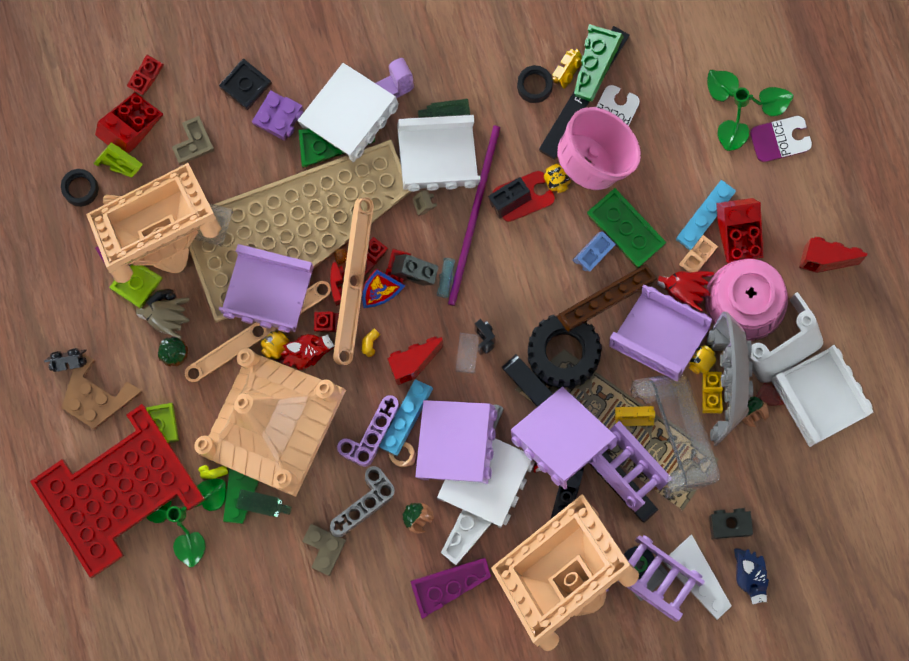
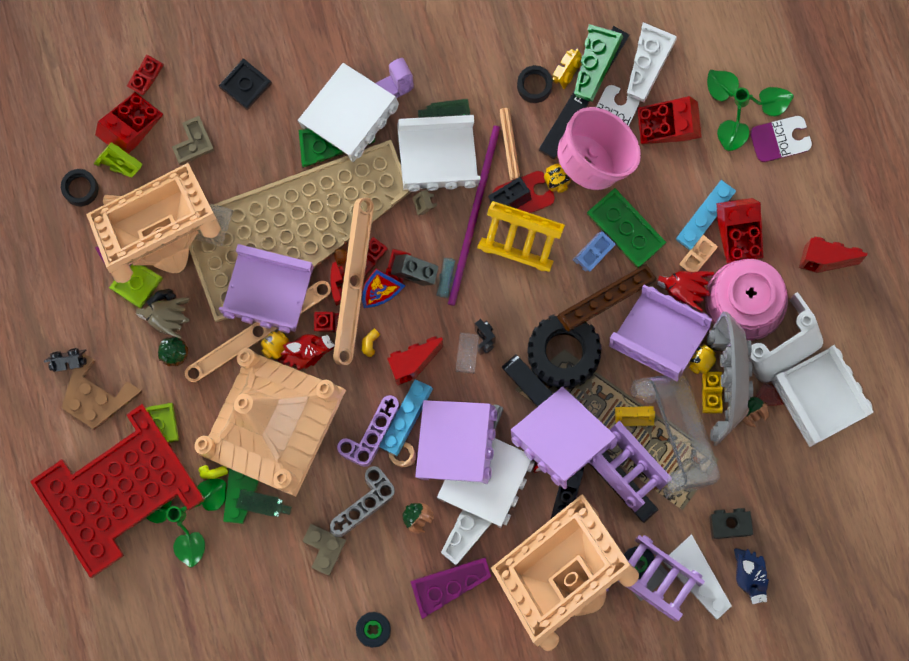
(278, 115): medium lavender plate -> none
(373, 619): none -> black bush
(509, 143): none -> light nougat axle
(527, 220): none -> yellow fence
(651, 55): none -> white wing
(669, 121): none -> red slope

